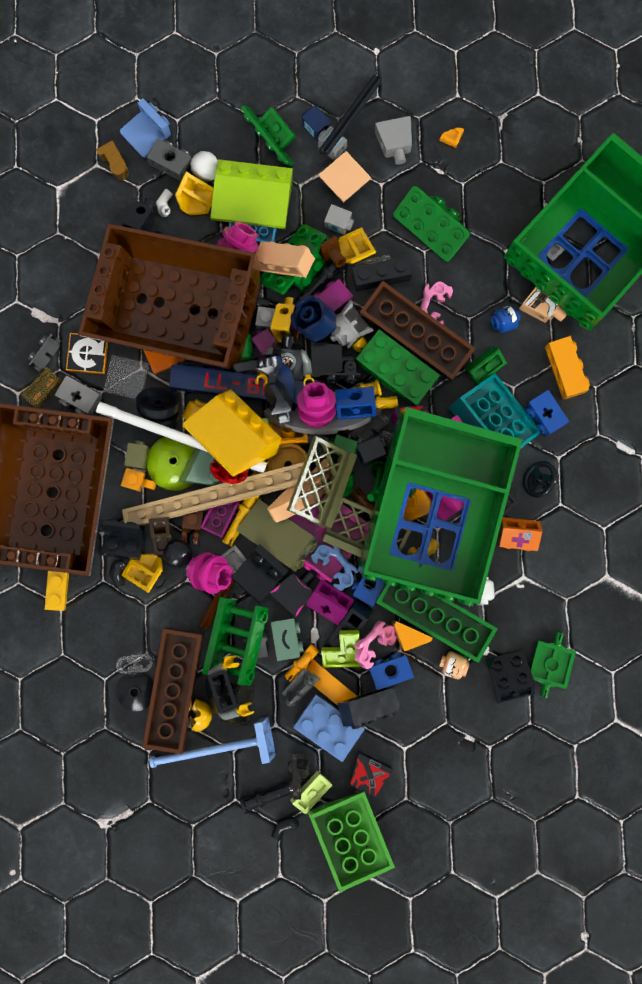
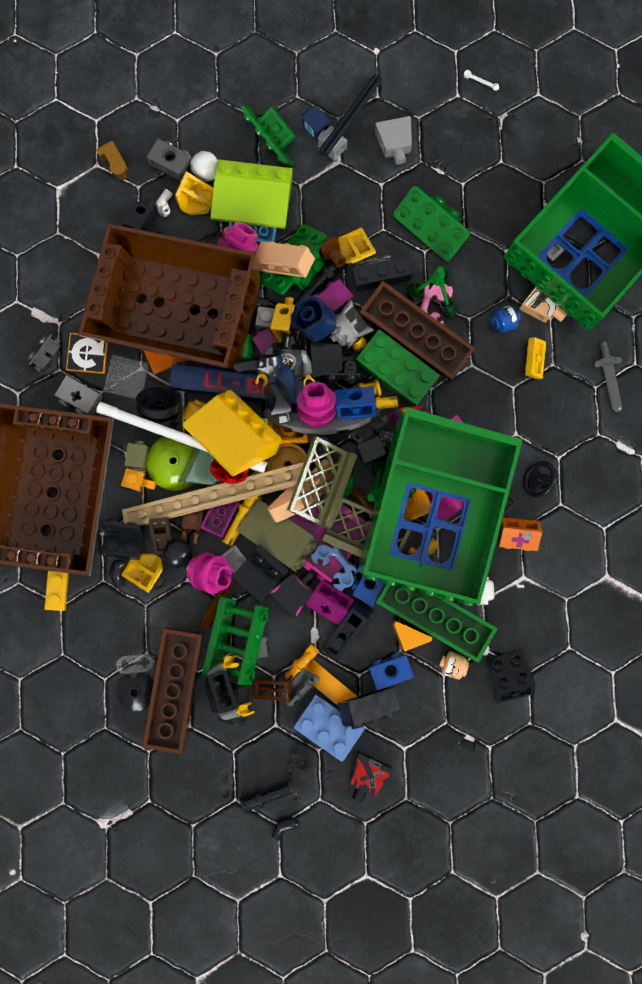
(41, 388): clear yellow tile -> none
(145, 128): medium blue bracket -> none
(203, 715): yellow hair -> none
(263, 740): light blue tile -> none
(285, 690): none -> reddish brown tile
(286, 639): sand green brick -> none
(312, 792): yellowish green plate -> none
(338, 220): light grey brick -> none
(343, 443): green brick -> none
(344, 176): light nougat piece -> none
(345, 654): lime tile -> none
(351, 840): bright green slope -> none
(386, 636): bright pink helmet -> none
(440, 276): none -> plant
(452, 137): light orange tile -> none
(467, 74): none -> white hinge
(485, 365): green slope -> none
(495, 409): teal slope -> none
(535, 358): none -> yellow plate
(543, 404): blue brick -> none
(552, 664): green plate -> none
(567, 367): light orange brick -> none
(607, 363): none -> dark grey sword

